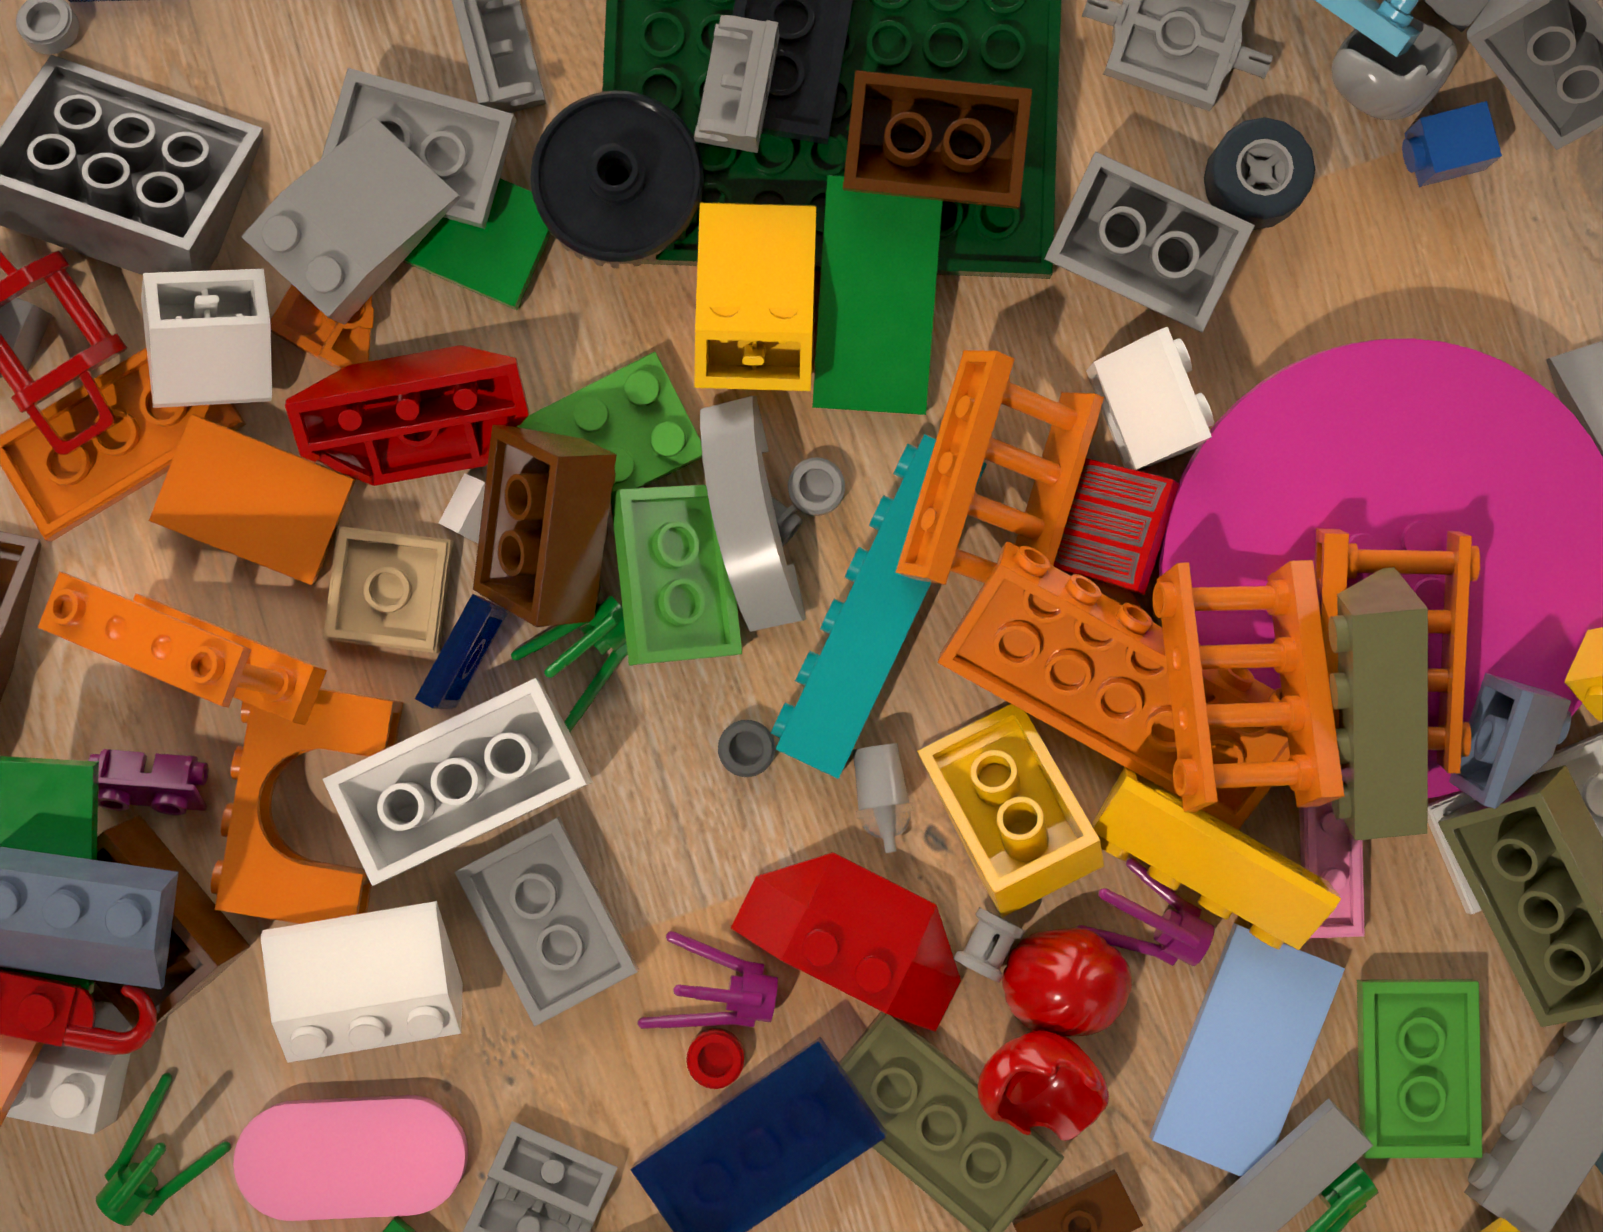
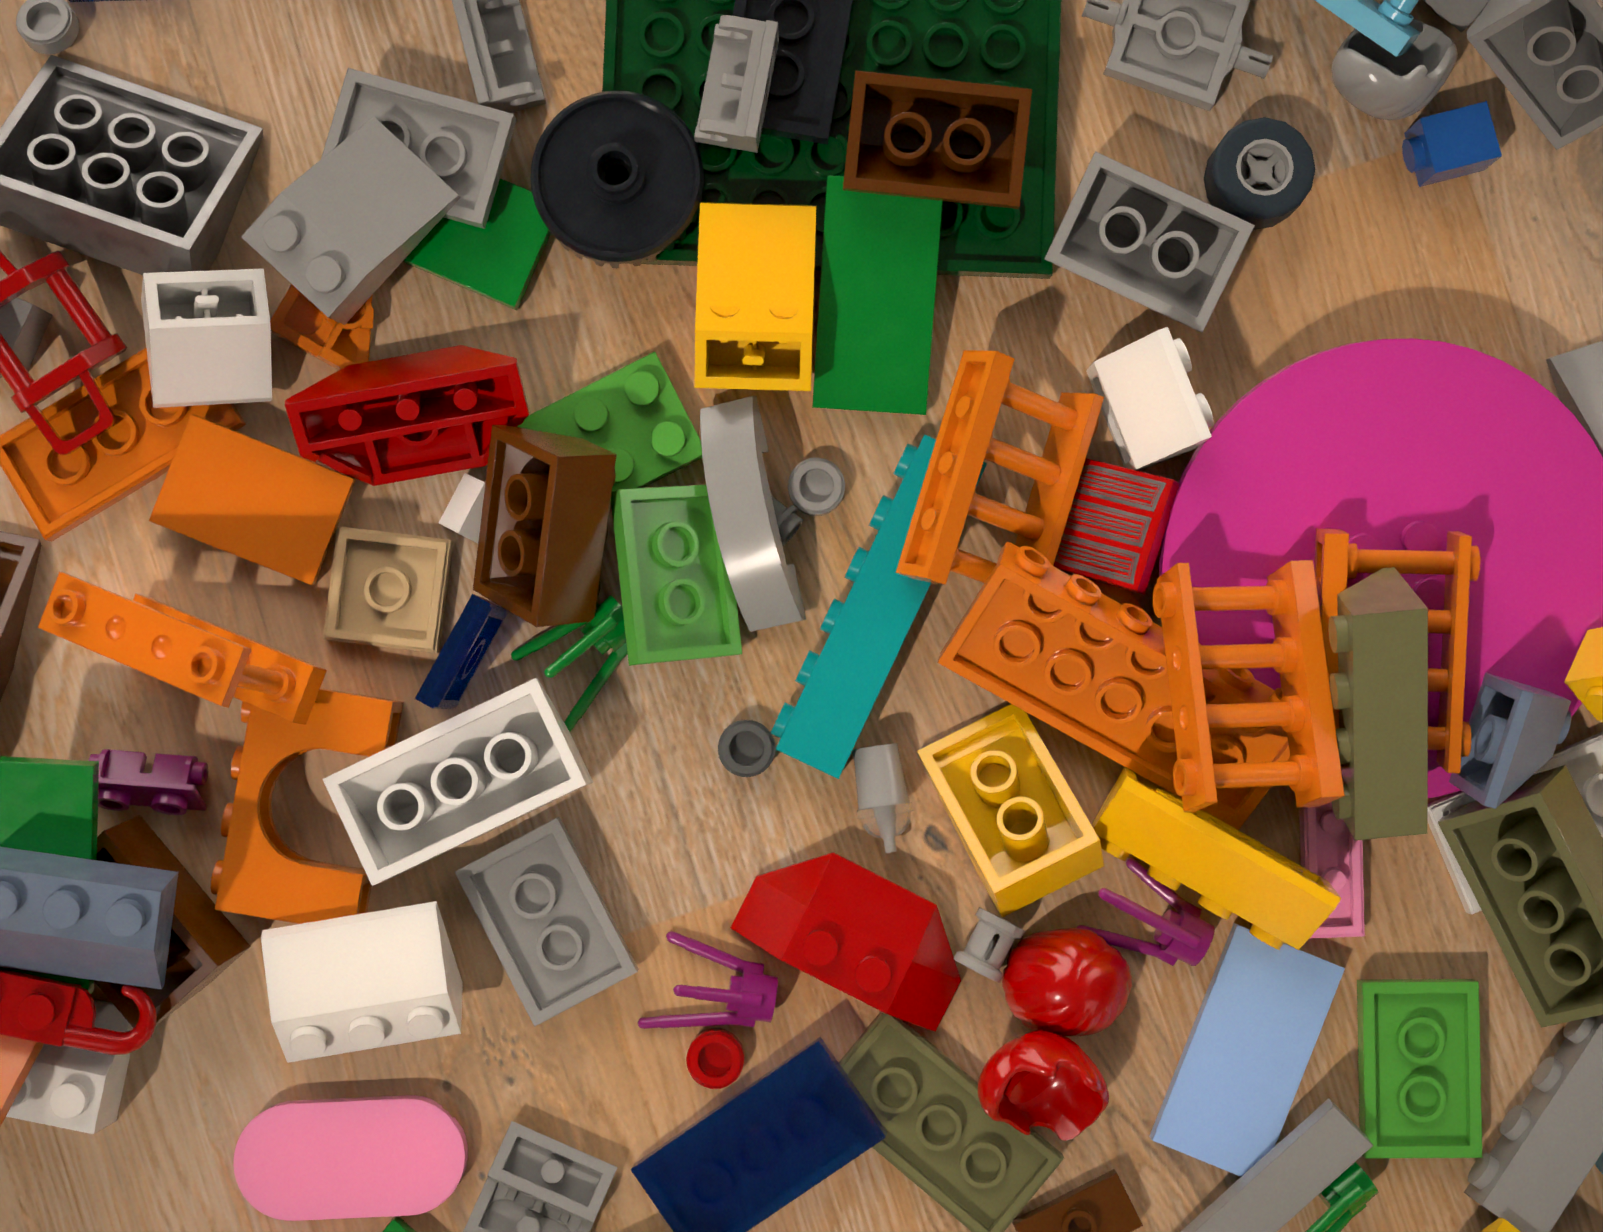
(133, 1187): green plant -> none

